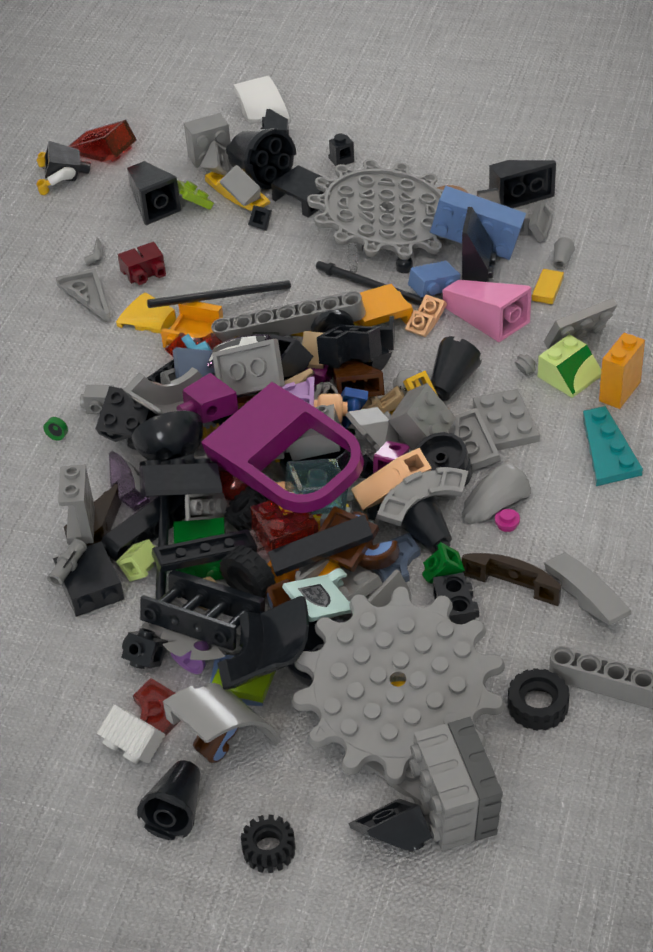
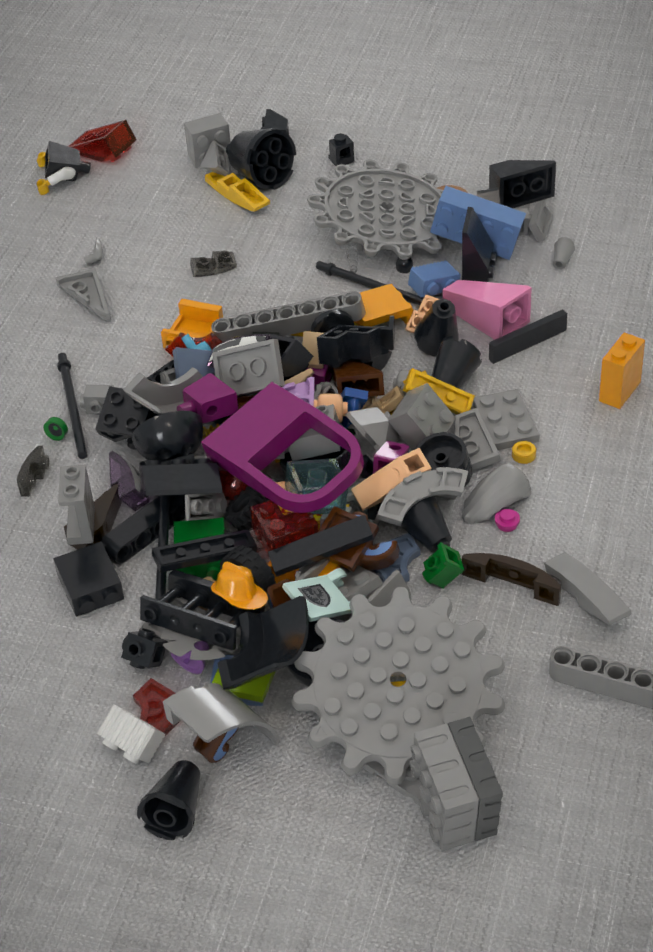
(32, 469): none -> clear smoke slope
(59, 573): light grey pin -> none
(64, 367): none -> black bar
(137, 560): yellowish green brick -> none
(142, 263): dark red hips -> none
(147, 318): yellow slope -> none
(154, 191): black slope -> none
(189, 193): lime wing -> none
(216, 294): black piece -> none
(219, 263): none -> clear smoke slope
(238, 587): none -> light orange piece
(241, 186): light grey slope -> none
(258, 96): white slope -> none
(260, 217): black slope -> none
(268, 829): black tyre -> none
(298, 184): black panel -> none
(397, 824): black slope -> none
(435, 325): none -> black cone
(453, 397): none -> yellow tile
(460, 594): black brick -> none
(524, 452): none -> yellow tile
(525, 364): light grey plate -> none
(527, 336): none -> black tile
(538, 681): black tyre -> none
(547, 286): yellow tile -> none
(568, 366): yellowish green slope -> none
(581, 322): light grey plate -> none
(609, 450): teal wing -> none

